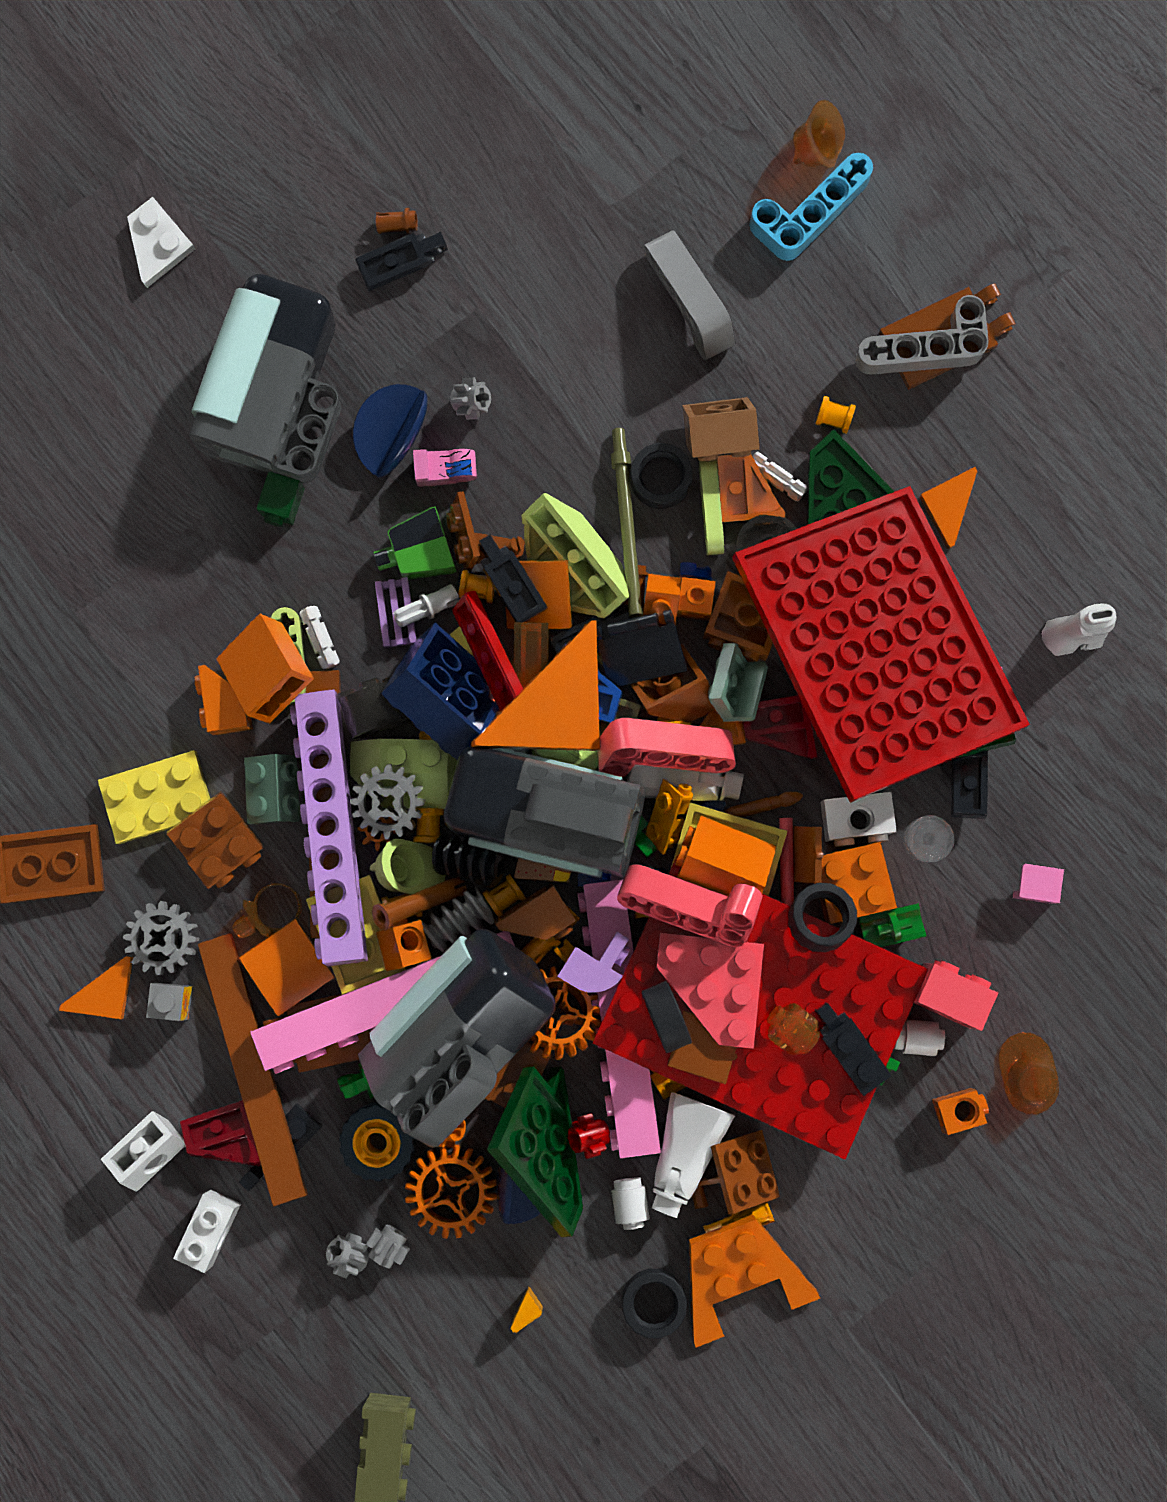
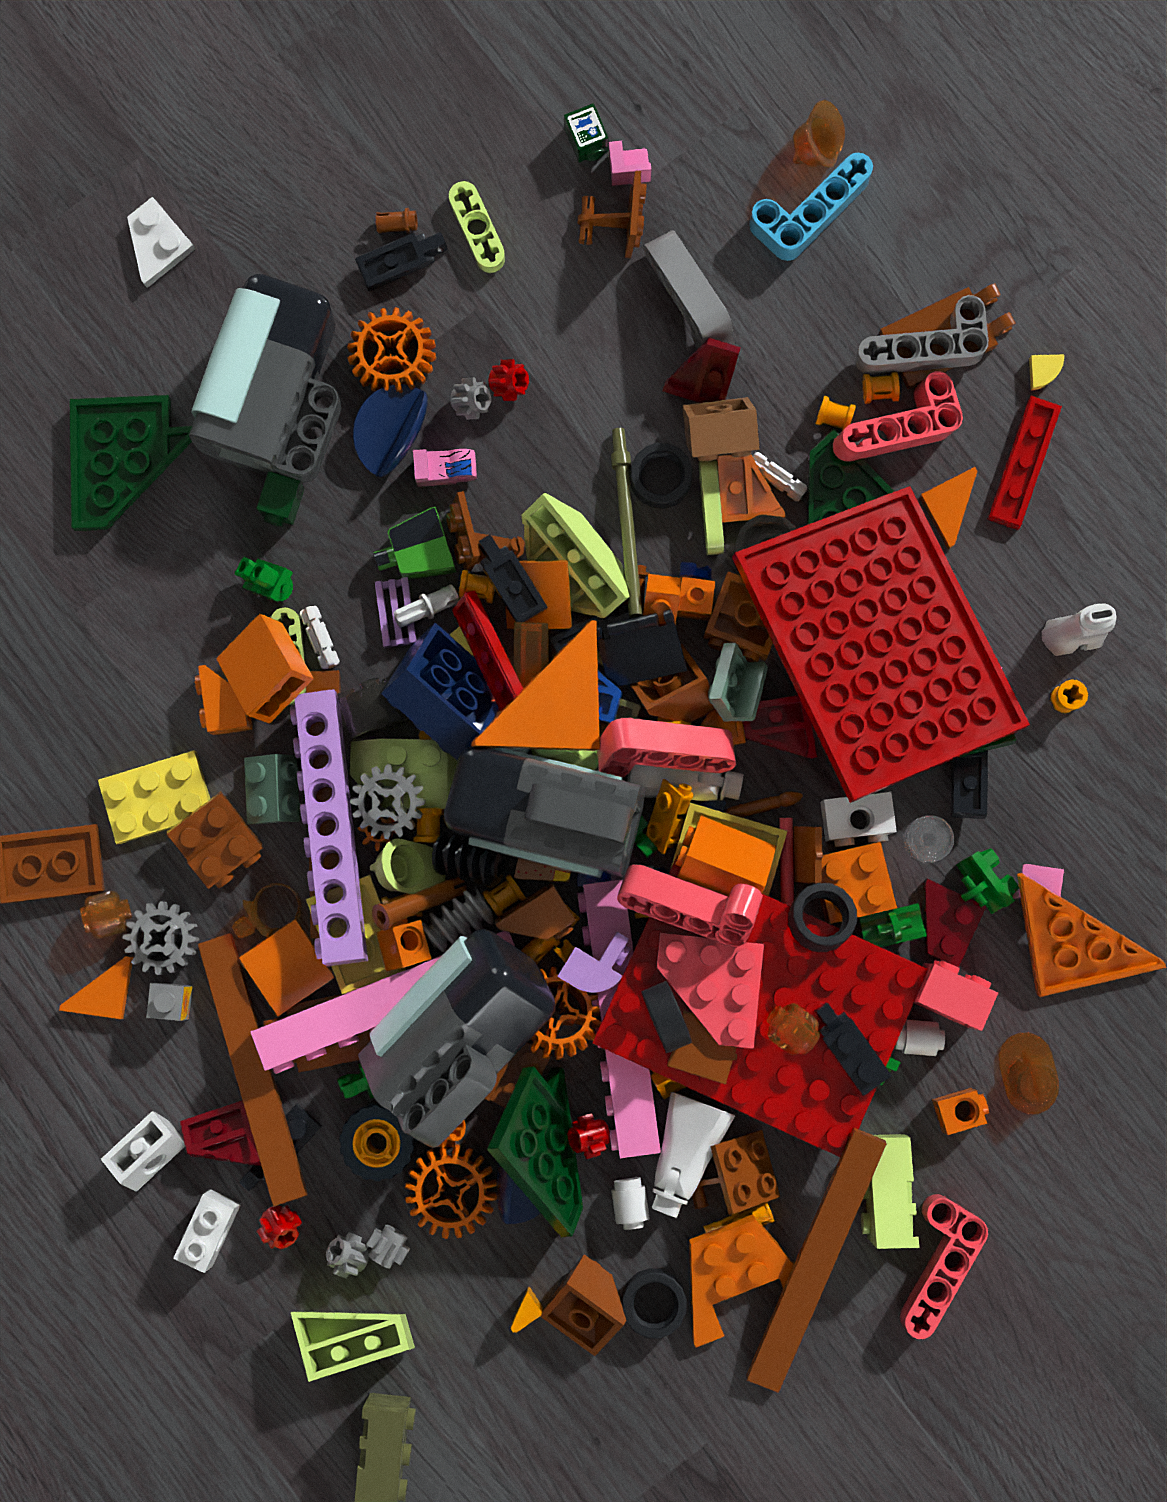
(105, 914): none -> clear orange head
(118, 454): none -> dark green wing
(265, 579): none -> green hips
(279, 1227): none -> red gear
(347, 1340): none -> yellowish green wedge
(406, 332): none -> orange gear
(481, 214): none -> yellowish green beam
(508, 380): none -> red gear
(586, 133): none -> dark green brick
(586, 1306): none -> dark orange slope
(625, 163): none -> bright pink panel
(632, 221): none -> dark orange plate
(705, 373): none -> dark red wing
(816, 1259): none -> dark orange tile
(881, 387): none -> light orange bush
(890, 1197): none -> yellowish green wedge
(896, 425): none -> coral beam
(937, 1271): none -> coral beam
(949, 922): none -> dark red wing
(984, 883): none -> green hips
(1024, 462): none -> red tile
(1044, 369): none -> light yellow tile
(1073, 947): none -> orange tile
(1078, 692): none -> light orange bush

